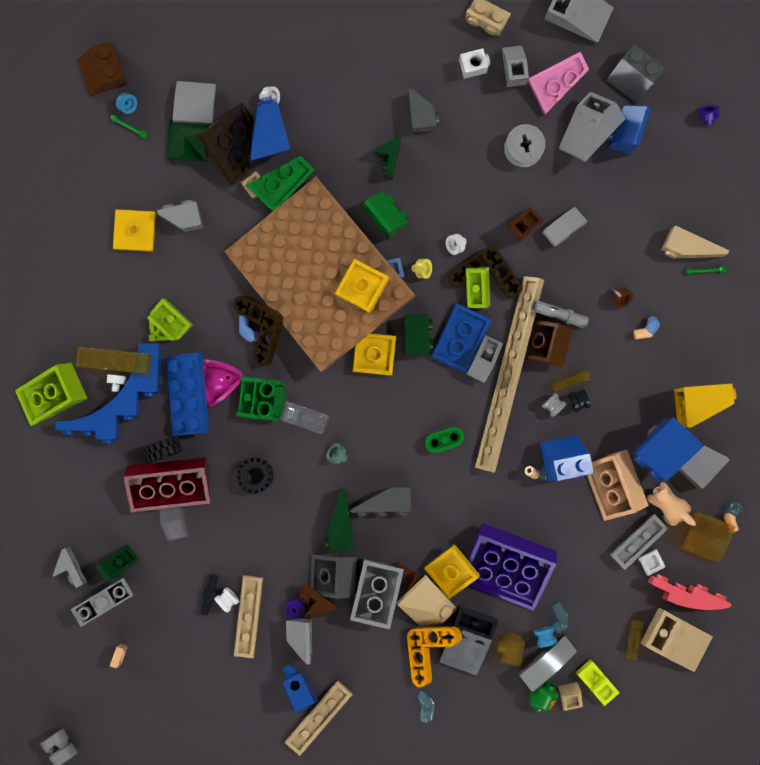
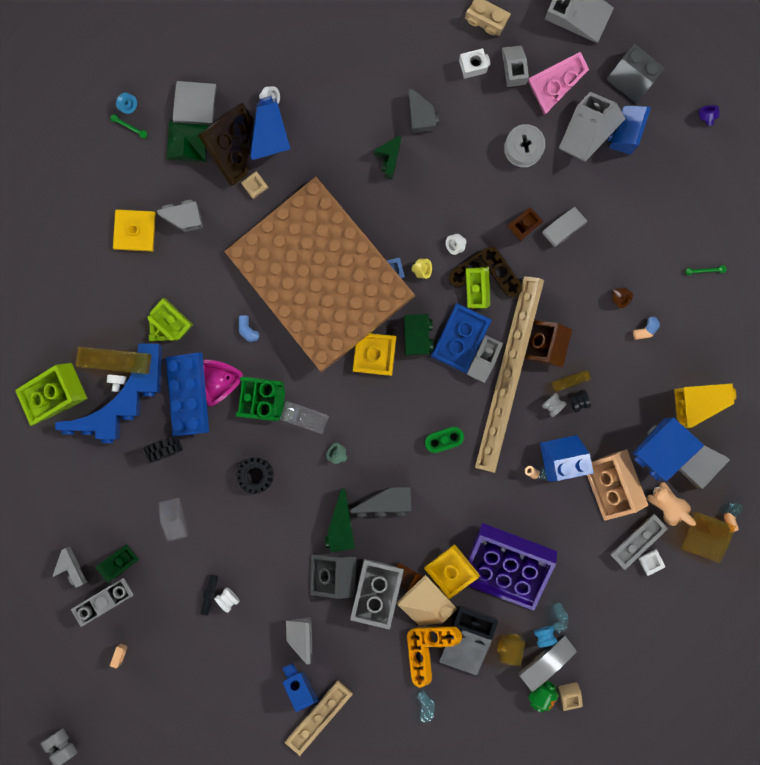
(102, 69): reddish brown slope -> none
(167, 484): dark red slope -> none
(248, 616): tan tile -> none
(268, 326): dark brown beam -> none
(281, 182): green wing -> none
(298, 605): dark purple tile -> none
(319, 605): reddish brown slope -> none
(362, 285): yellow plate -> none
(385, 214): green slope -> none
(567, 316): light grey pin -> none
(597, 682): neon yellow slope -> none
(634, 639): clear yellow axle -> none
(676, 640): tan slope -> none
(685, 244): tan slope -> none
(694, 598): coral slope -> none

